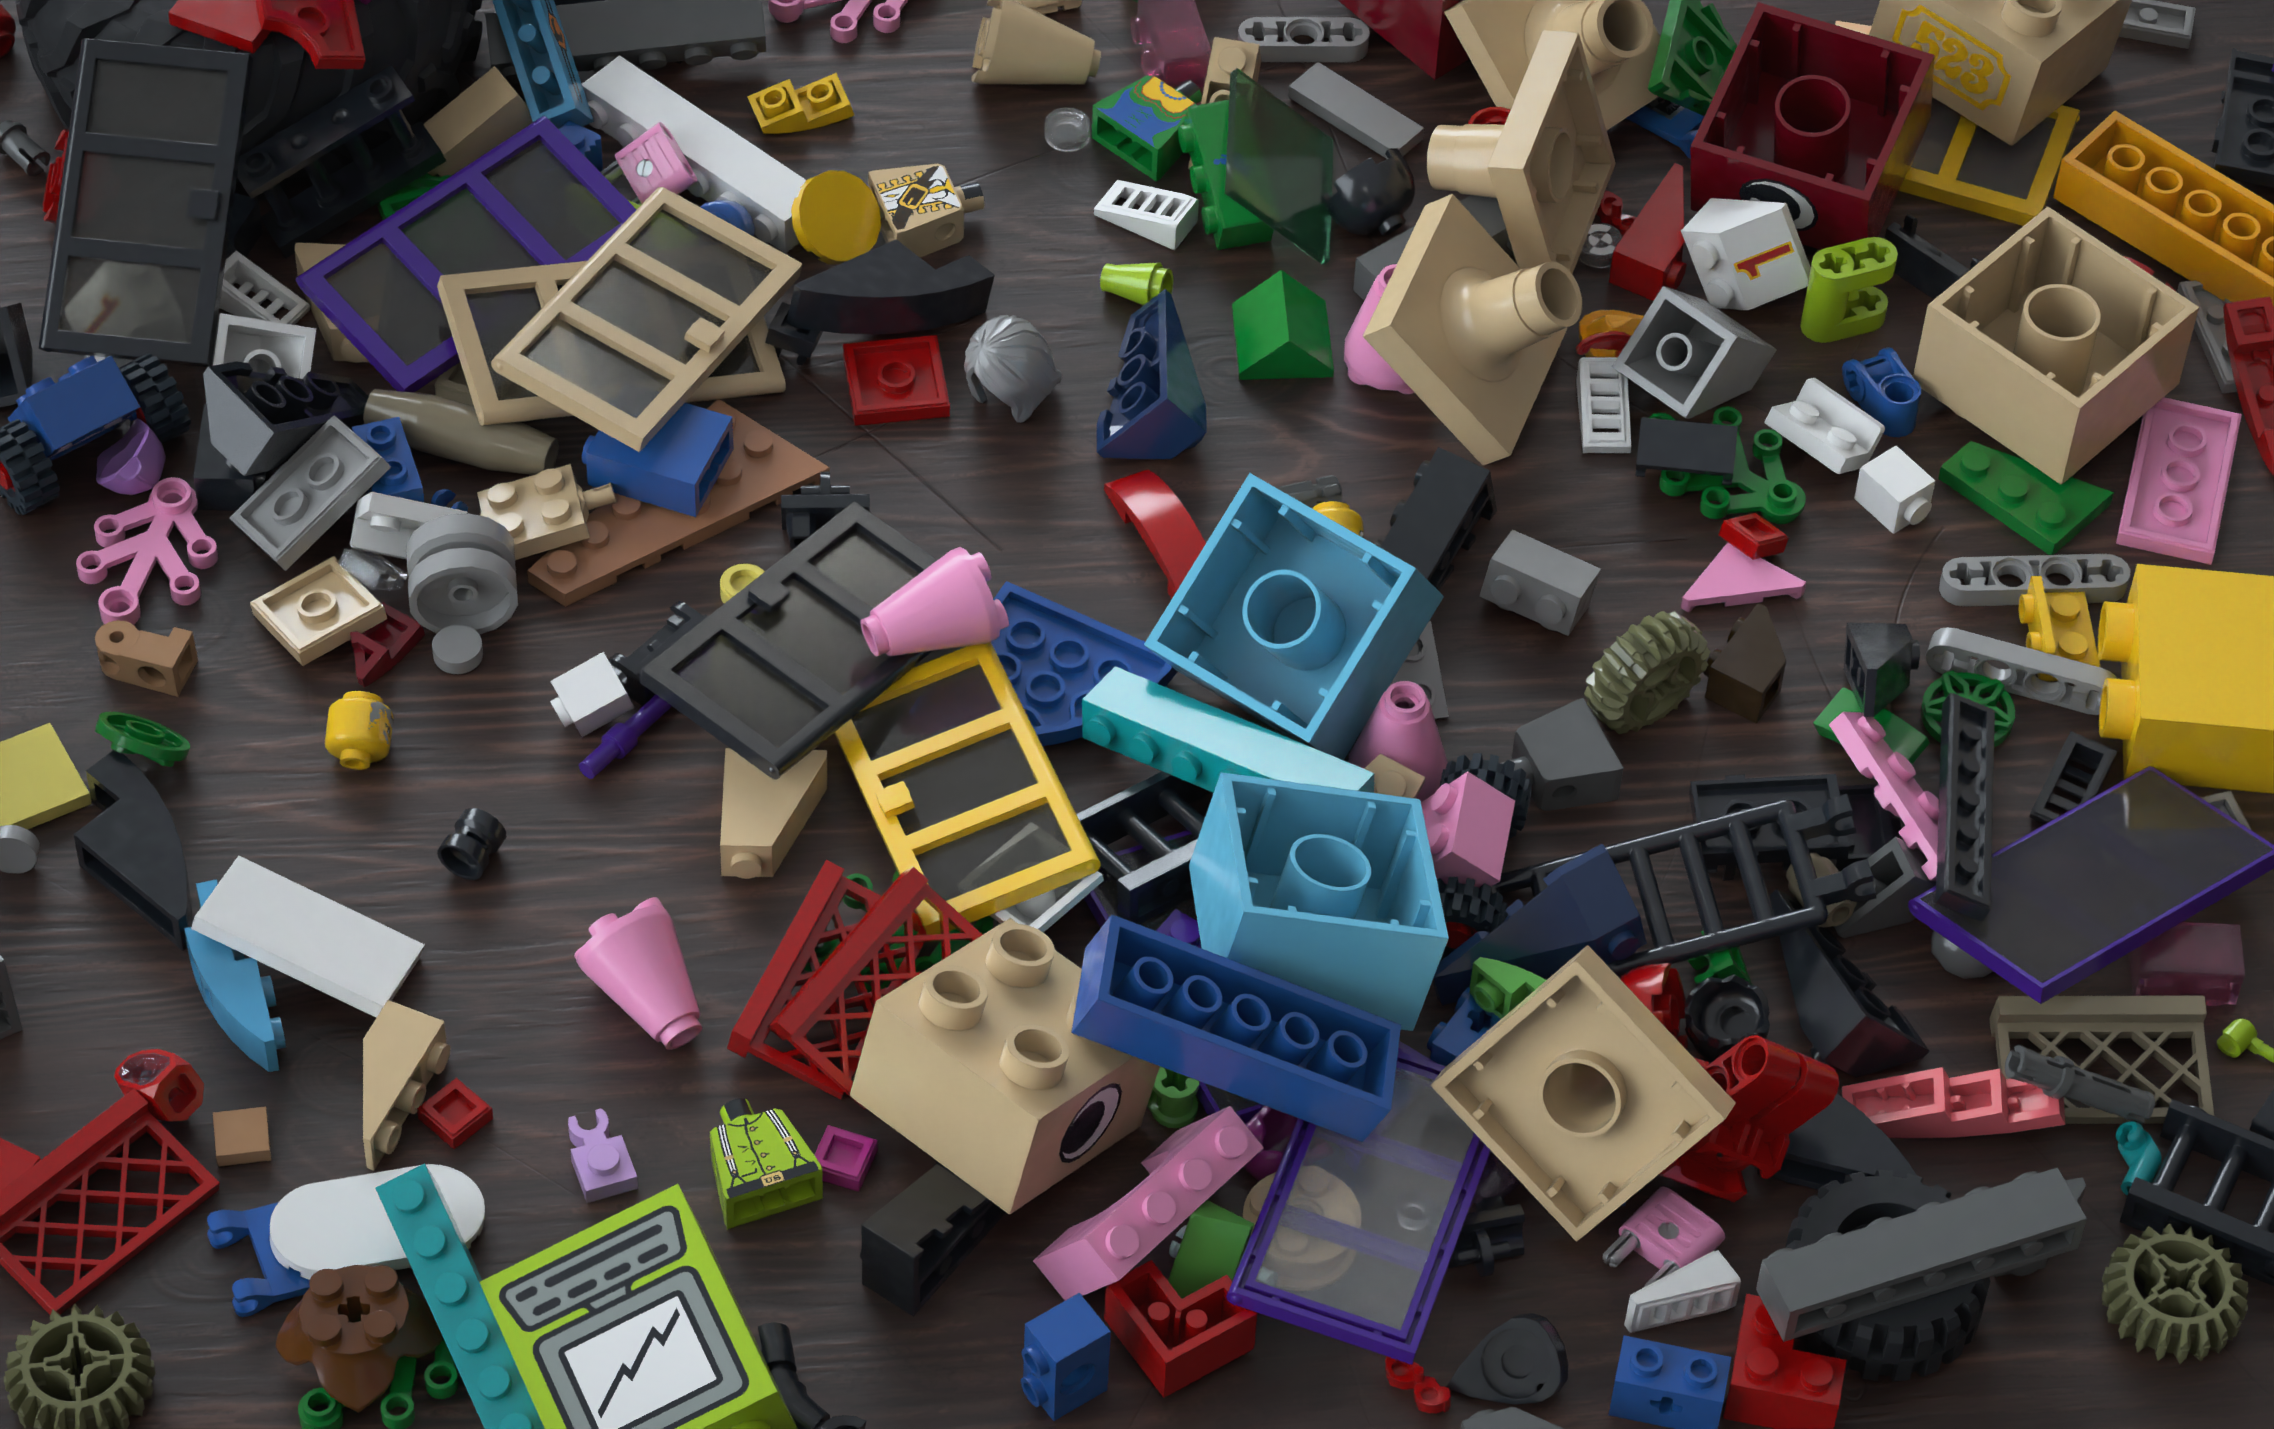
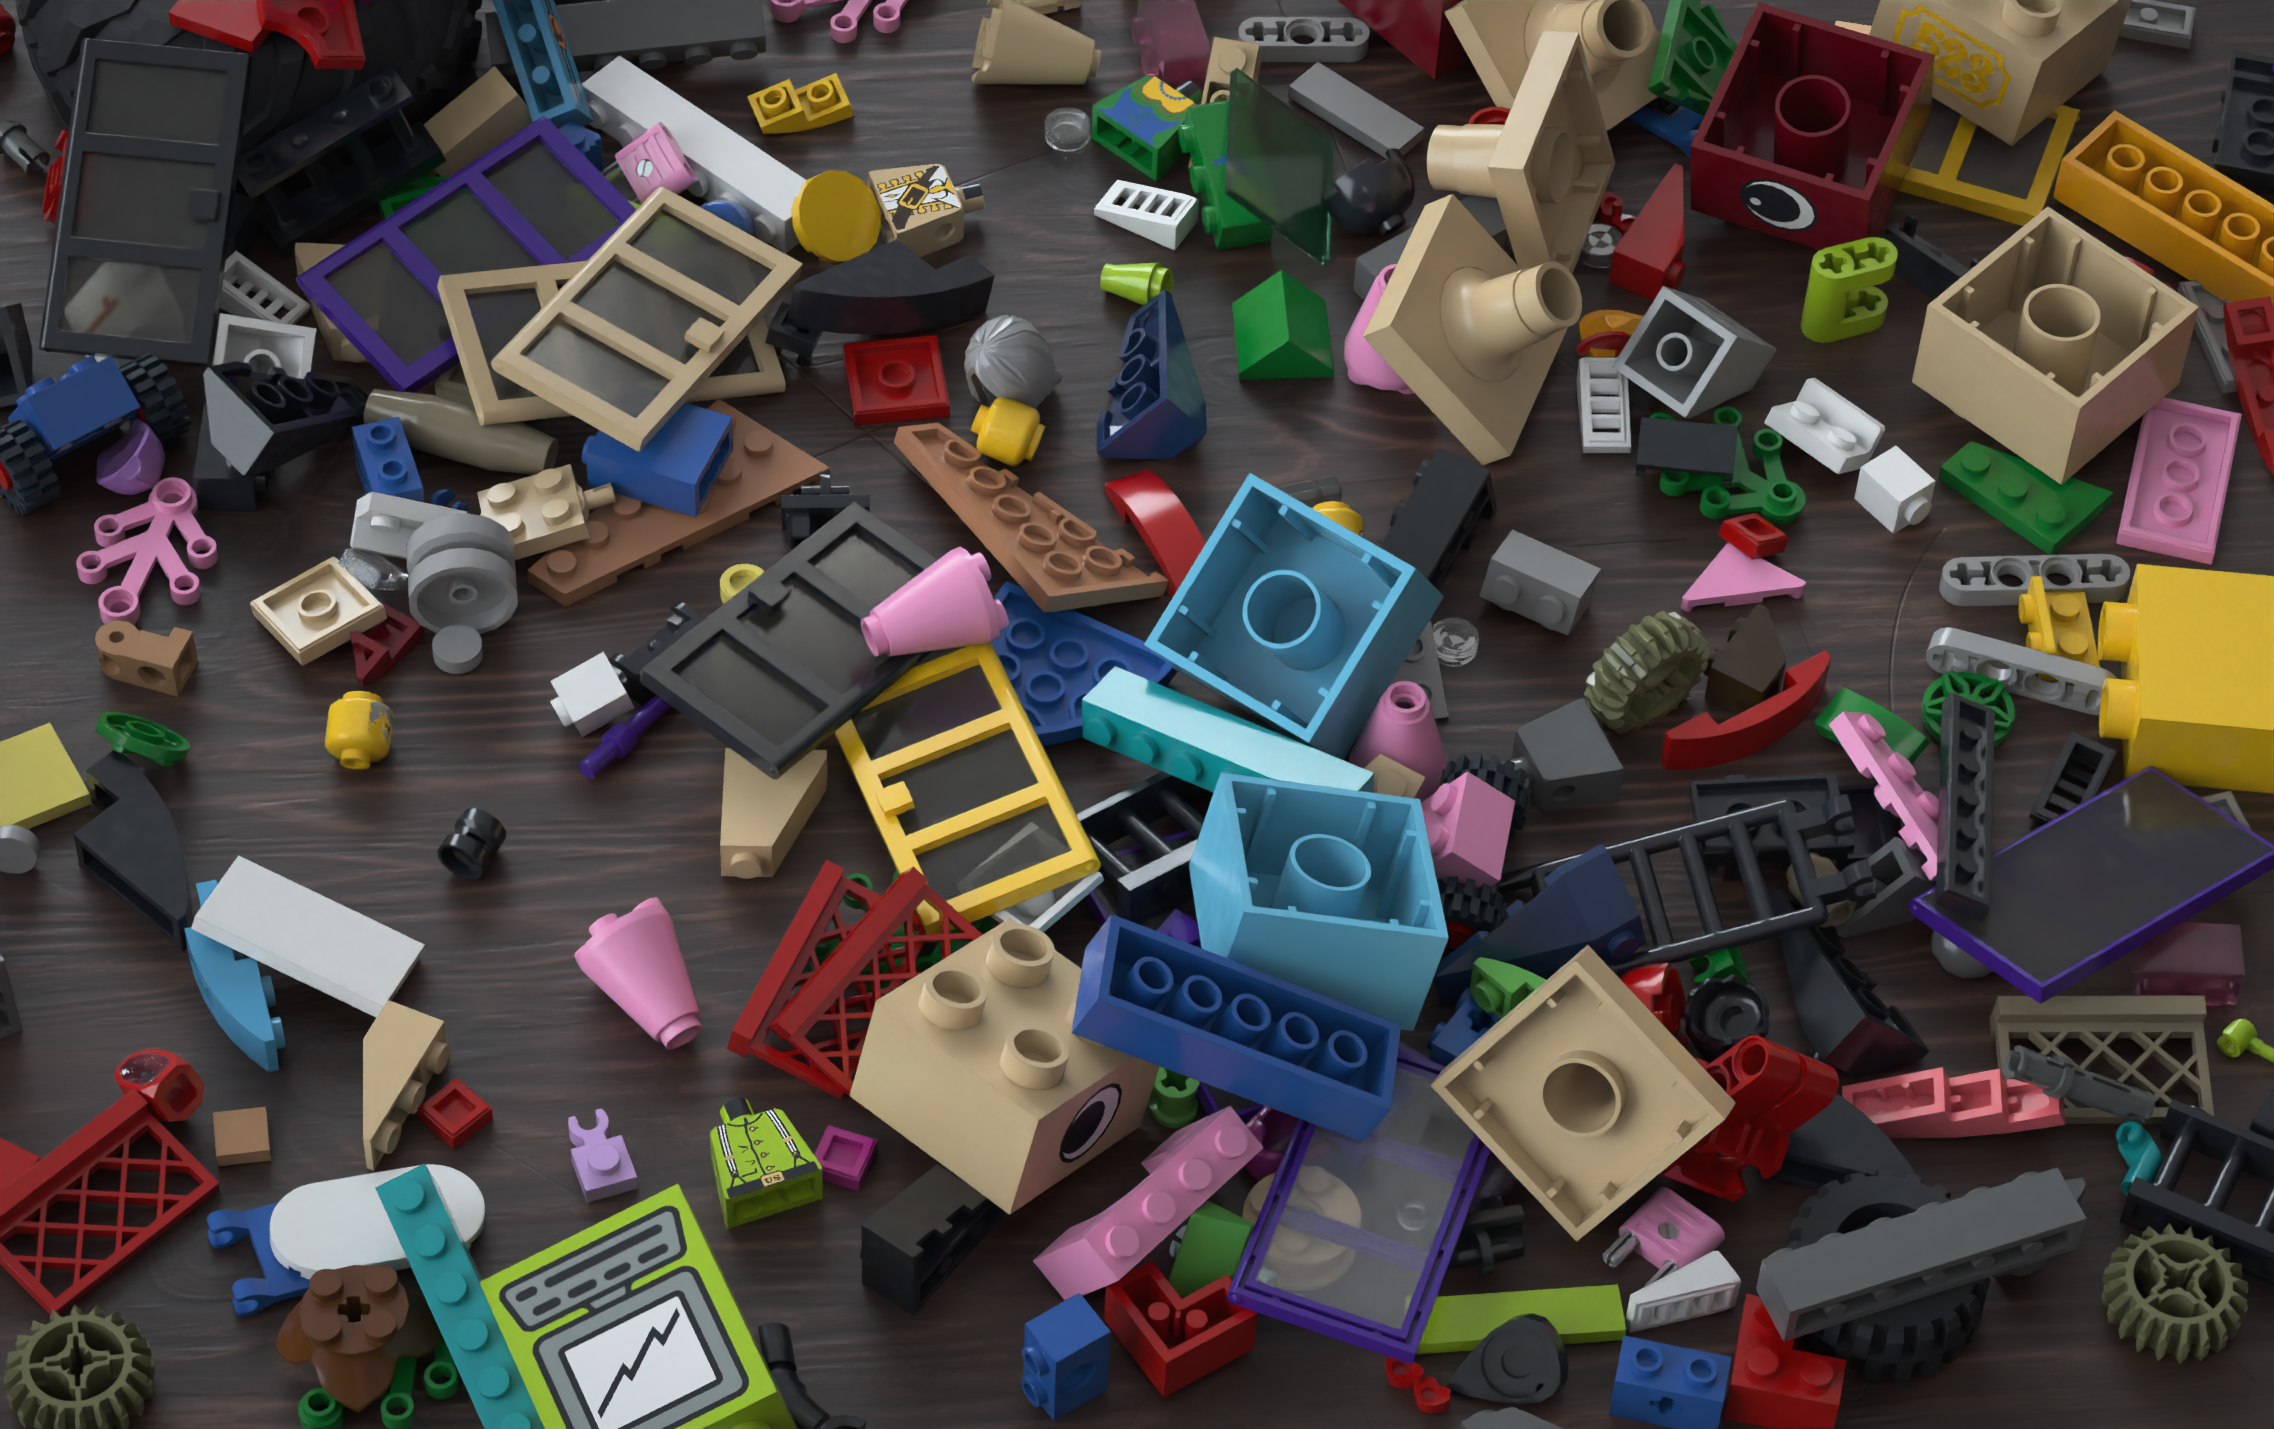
(310, 492): light grey tile -> none
(1008, 431): none -> yellow head
(1030, 536): none -> nougat wing
(1455, 641): none -> clear tile
(1575, 1312): none -> lime tile
(1706, 744): none -> red slope
(1746, 252): white slope -> none
(1879, 663): black slope -> none
(1884, 391): blue piece -> none

